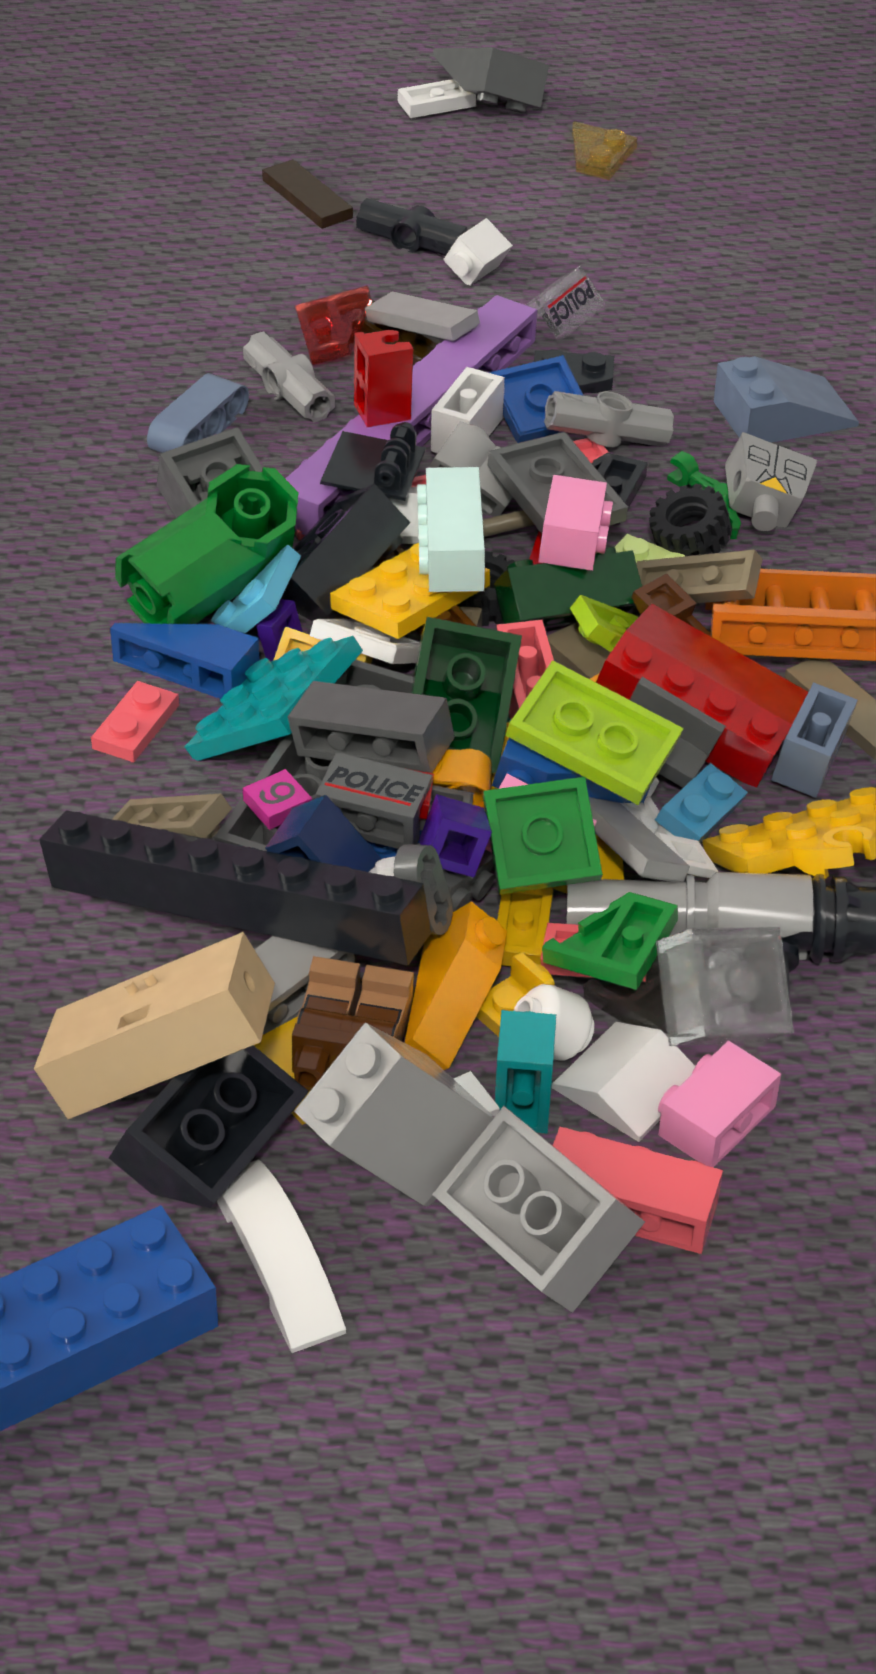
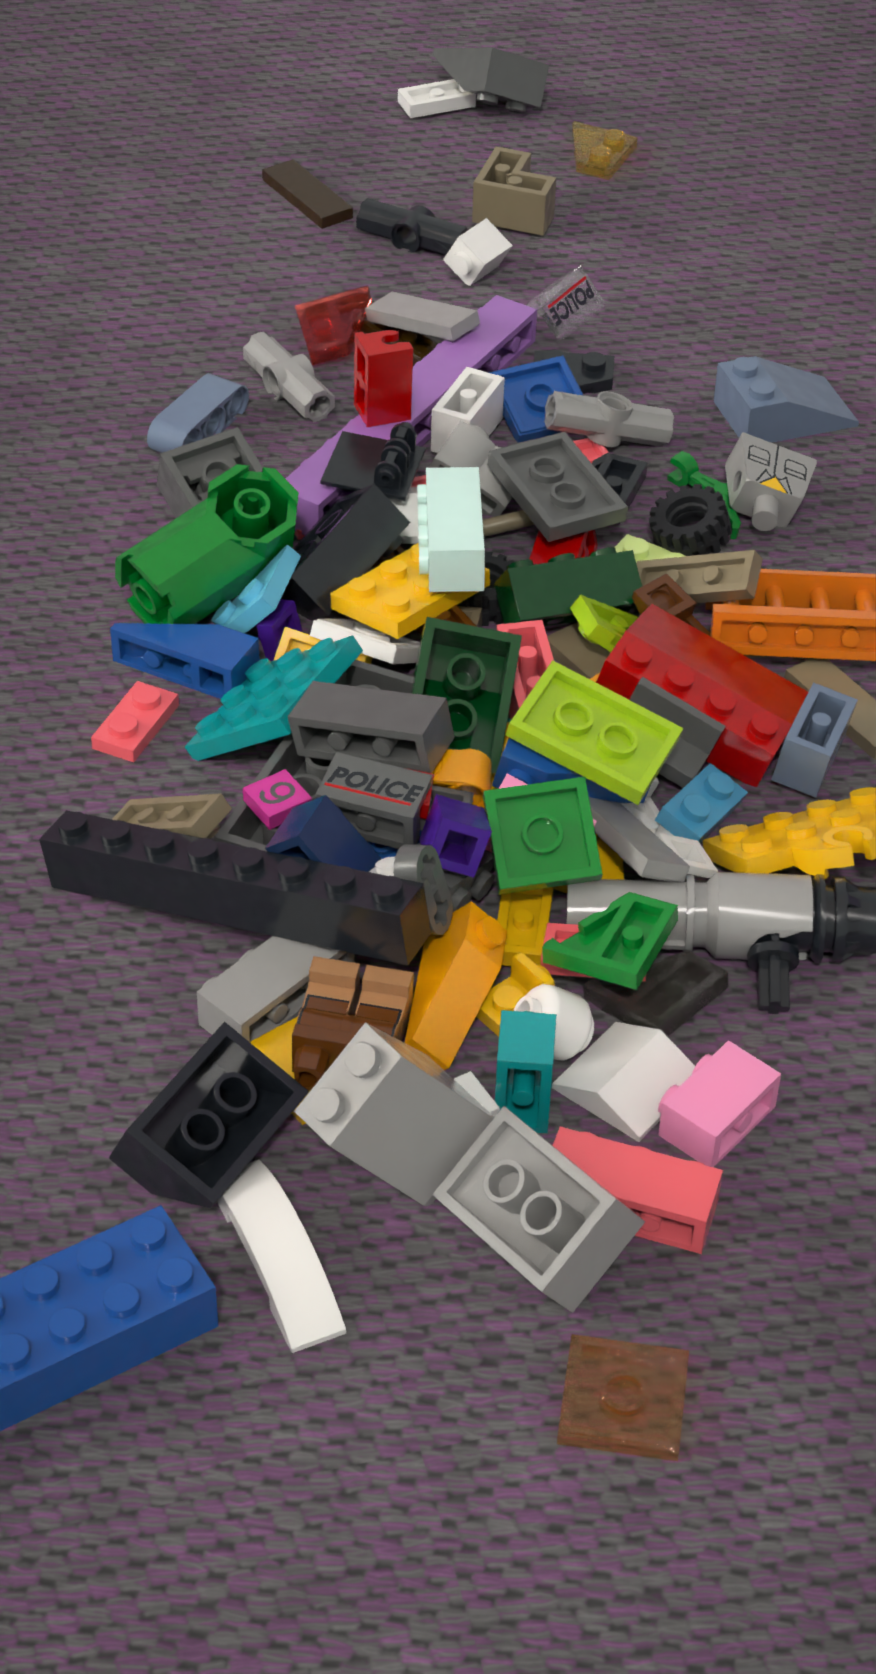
(156, 1026): tan brick -> none
(512, 195): none -> dark tan brick
(575, 523): bright pink brick -> none
(623, 1397): none -> clear orange tile
(724, 986): clear brick -> none

